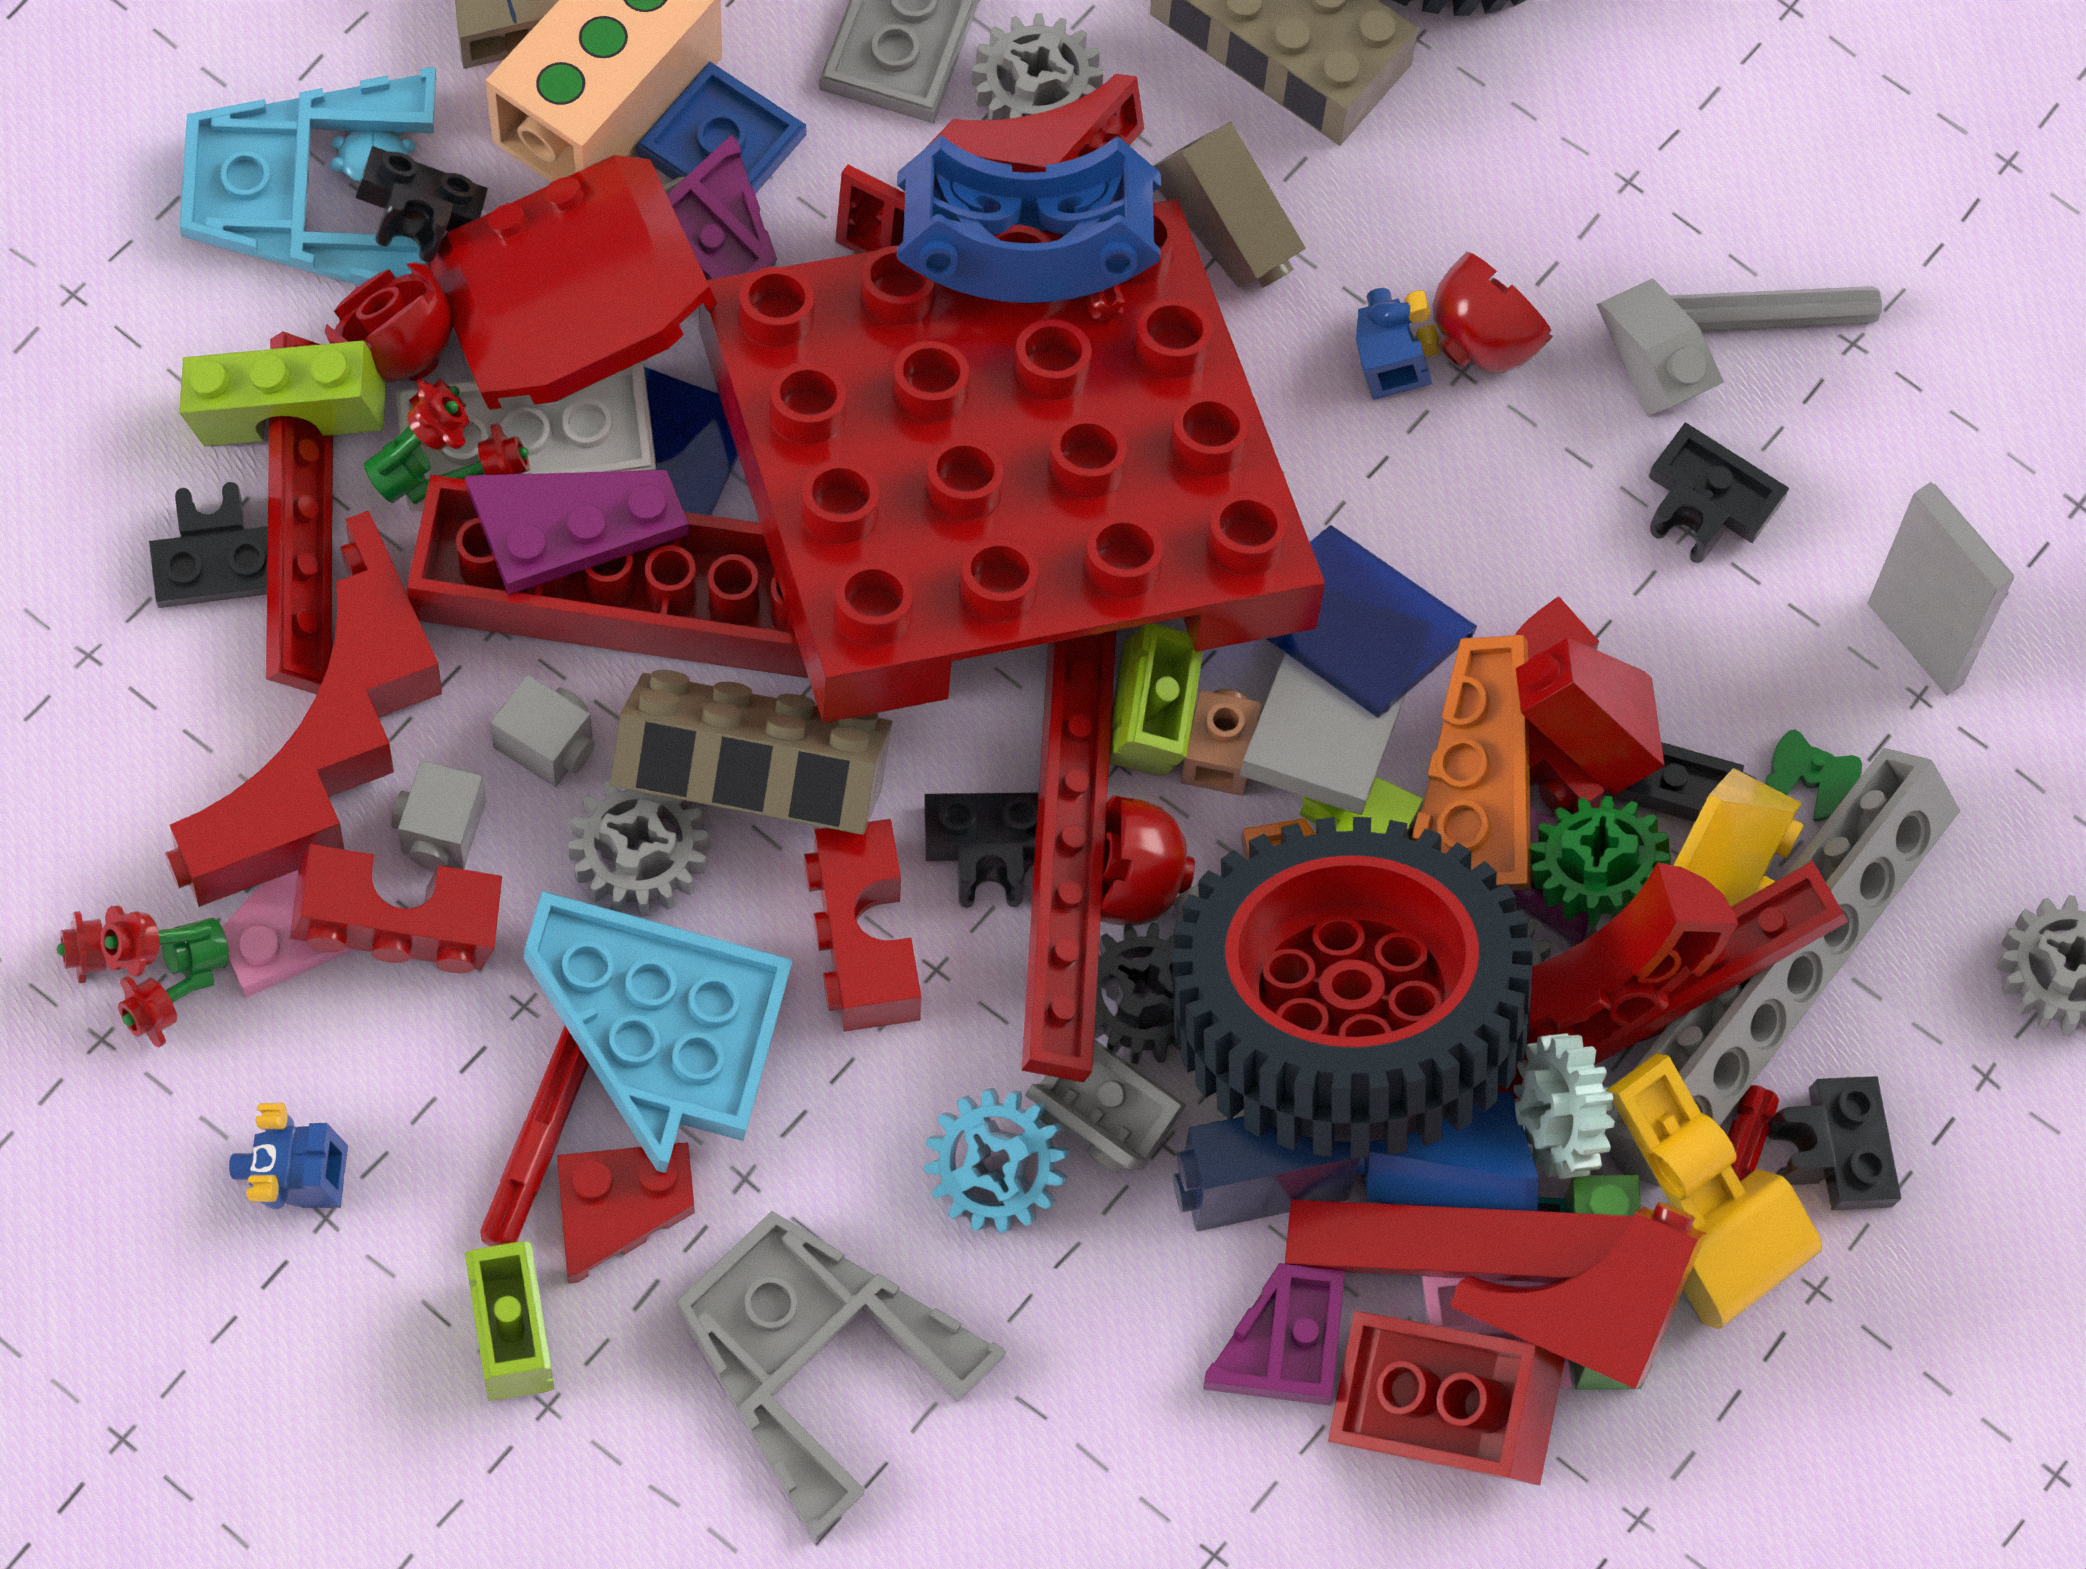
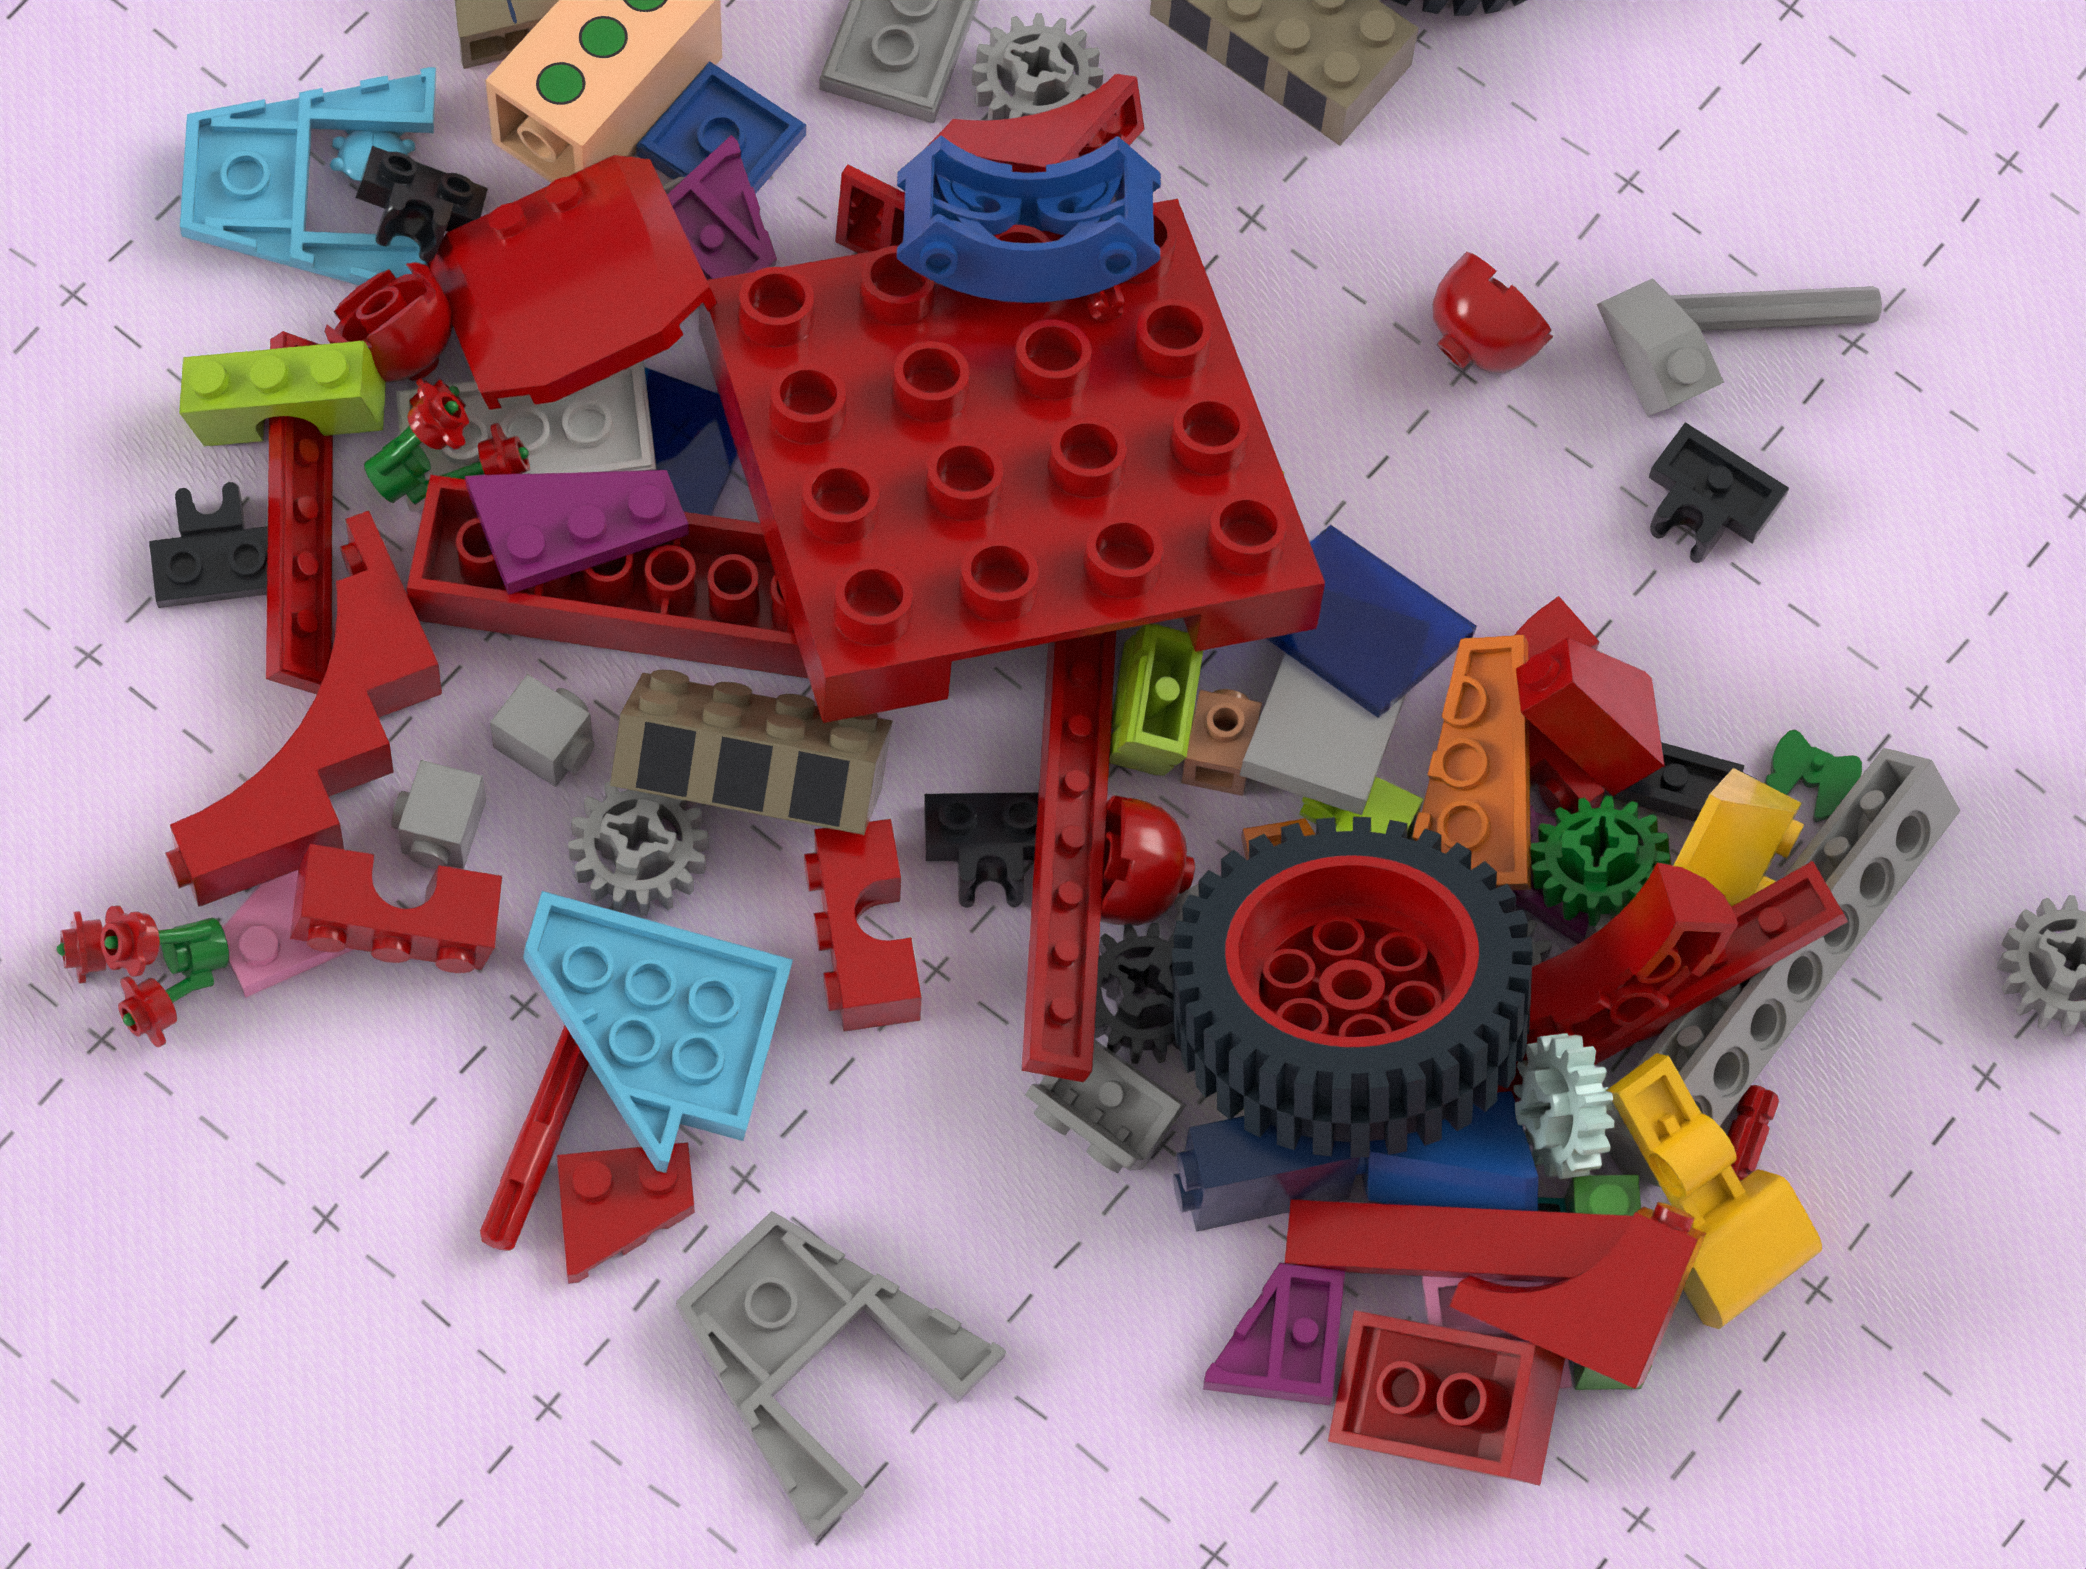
(292, 1163): blue piece -> none
(509, 1320): lime brick -> none
(982, 1137): medium azure gear -> none
(1231, 207): dark tan slope -> none
(1386, 346): blue piece -> none
(1841, 1141): black plate -> none
(1940, 588): light grey tile -> none

